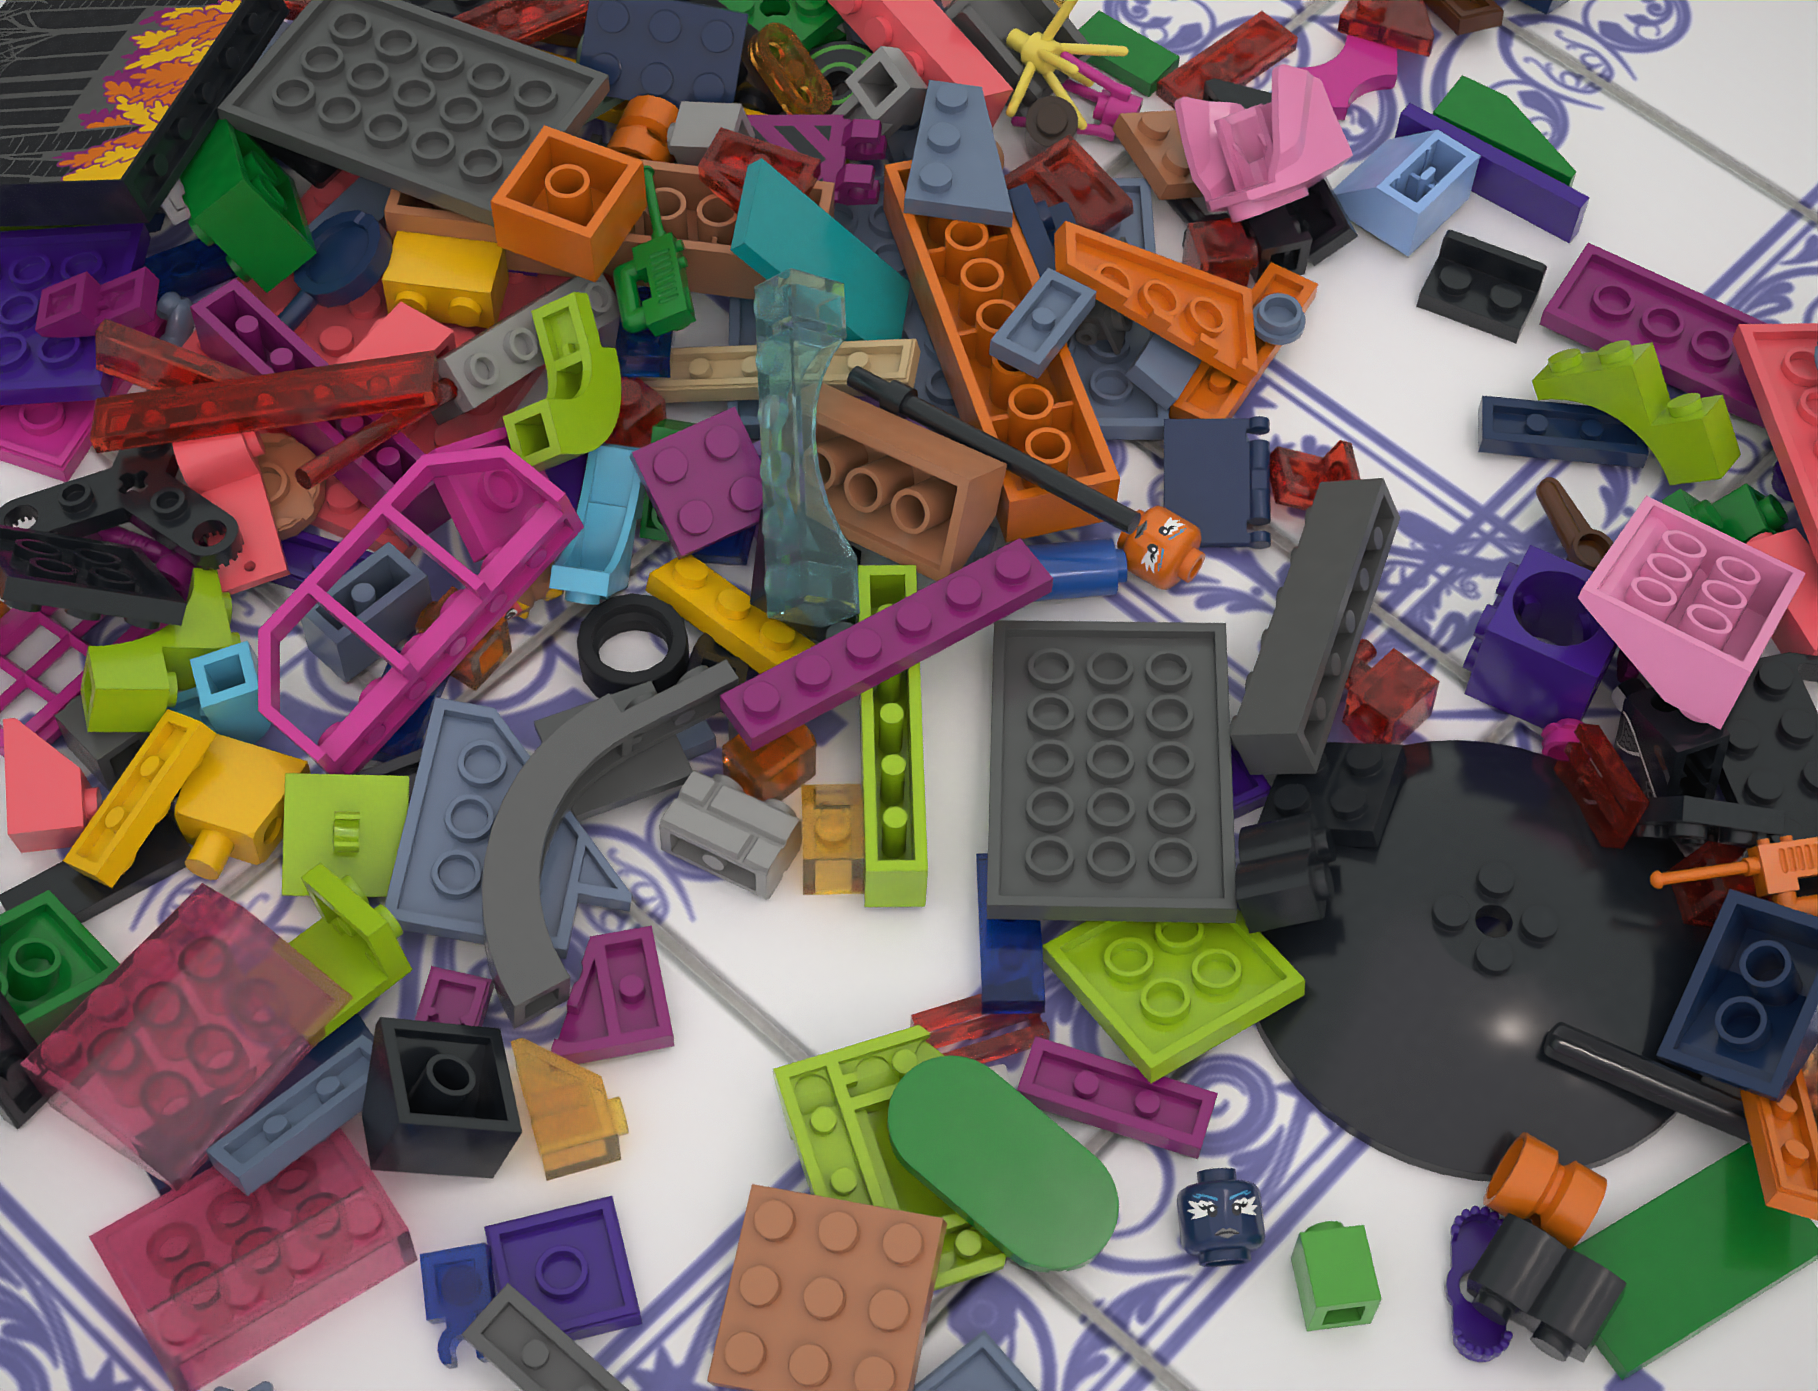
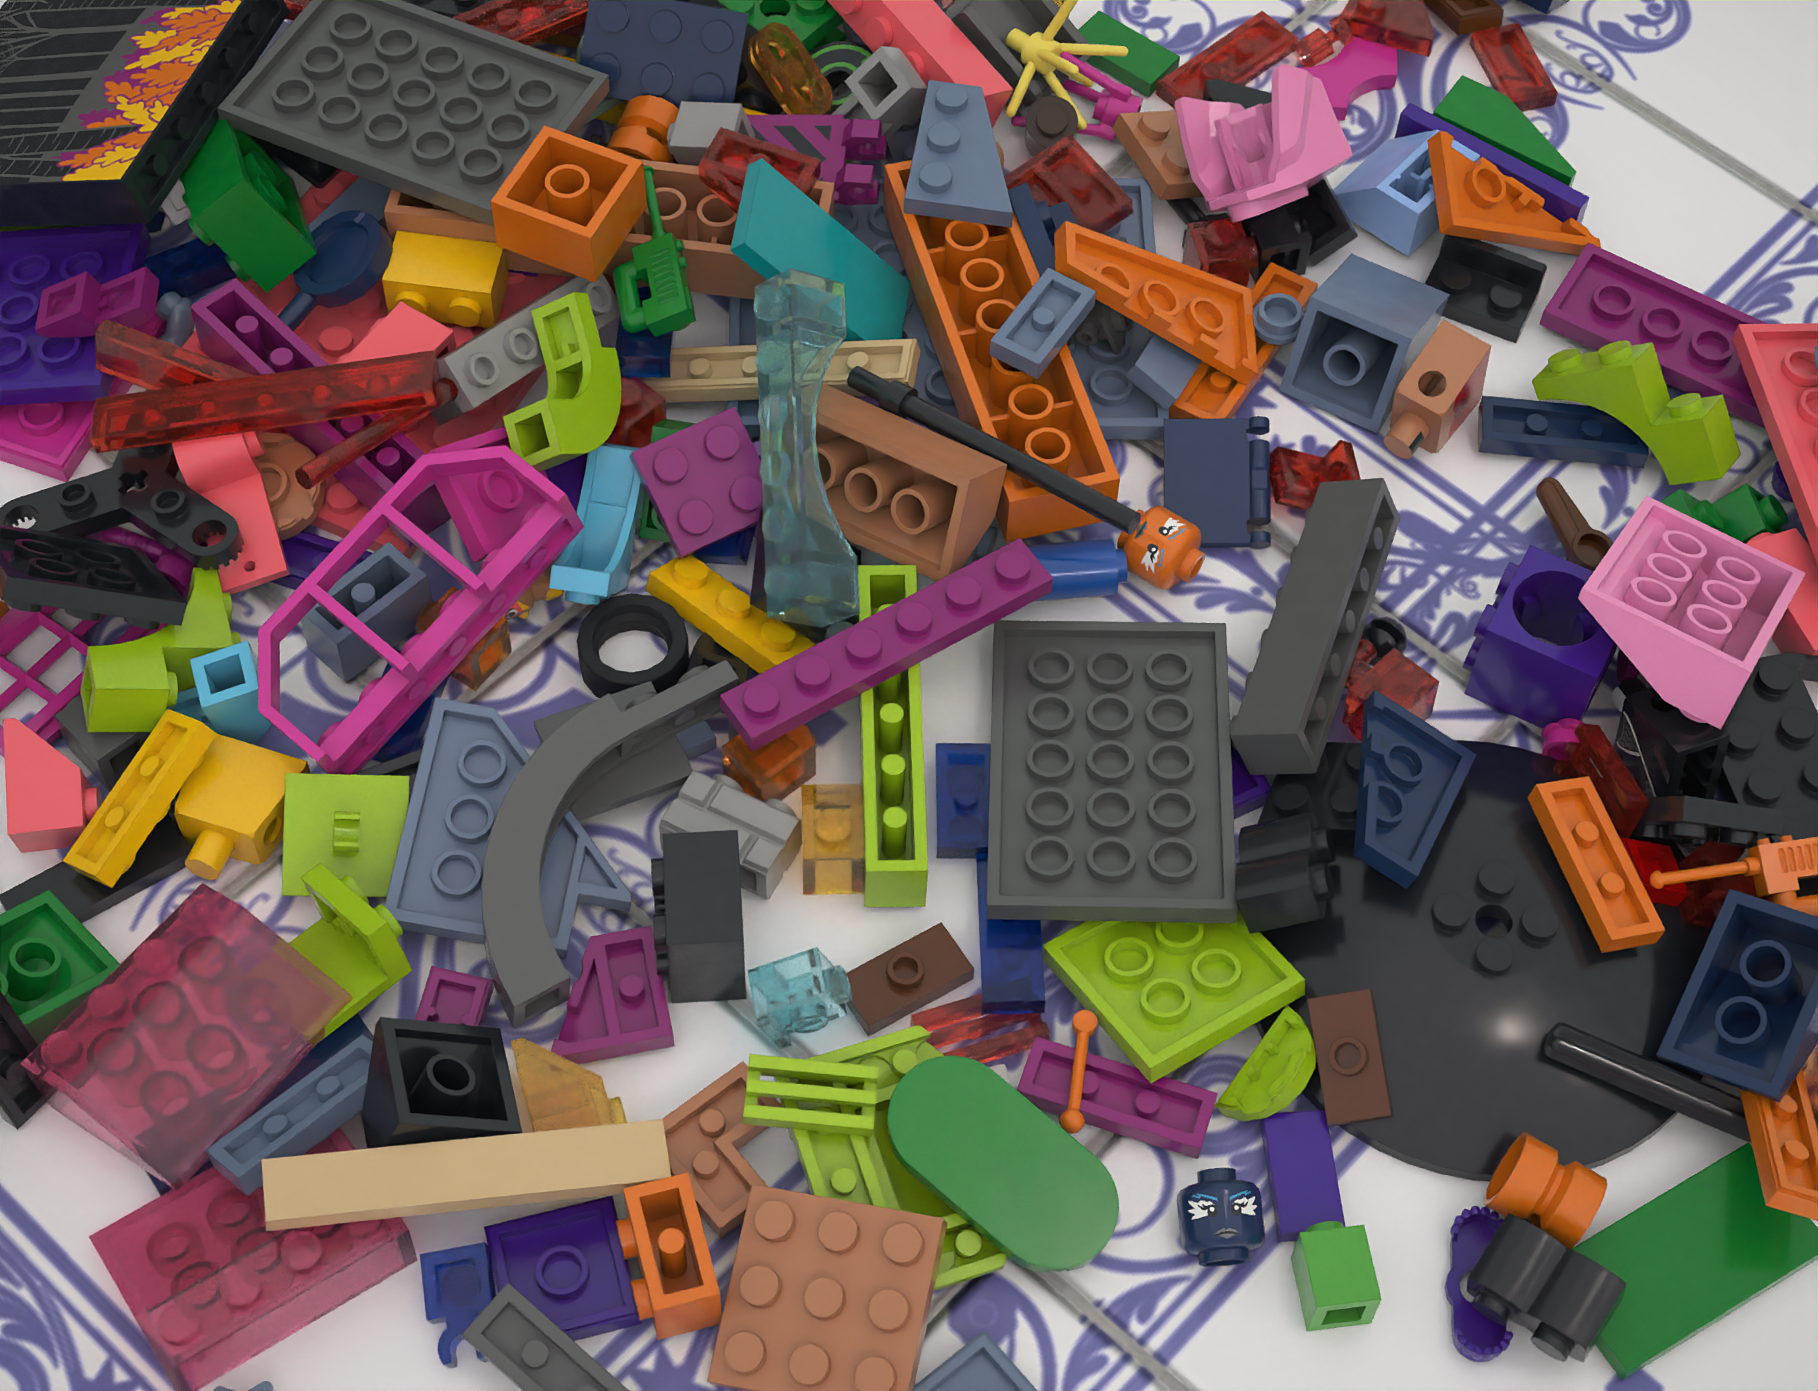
(462, 1174): none -> tan tile
(672, 1255): none -> orange brick
(699, 916): none -> black brick
(705, 1143): none -> nougat plate
(798, 995): none -> clear light blue brick
(817, 1071): none -> lime tile
(907, 978): none -> reddish brown plate
(962, 799): none -> clear blue plate
(1083, 1025): none -> orange hinge
(1273, 1072): none -> lime plate
(1300, 1171): none -> dark purple tile
(1318, 45): none -> clear red piece
(1350, 1057): none -> reddish brown plate
(1361, 340): none -> sand blue slope
(1385, 635): none -> black hinge
(1404, 788): none -> dark blue wing
(1437, 391): none -> nougat torso
(1488, 206): none -> orange wing
(1513, 66): none -> clear red tile
(1596, 864): none -> orange plate
(1652, 857): none -> red tile

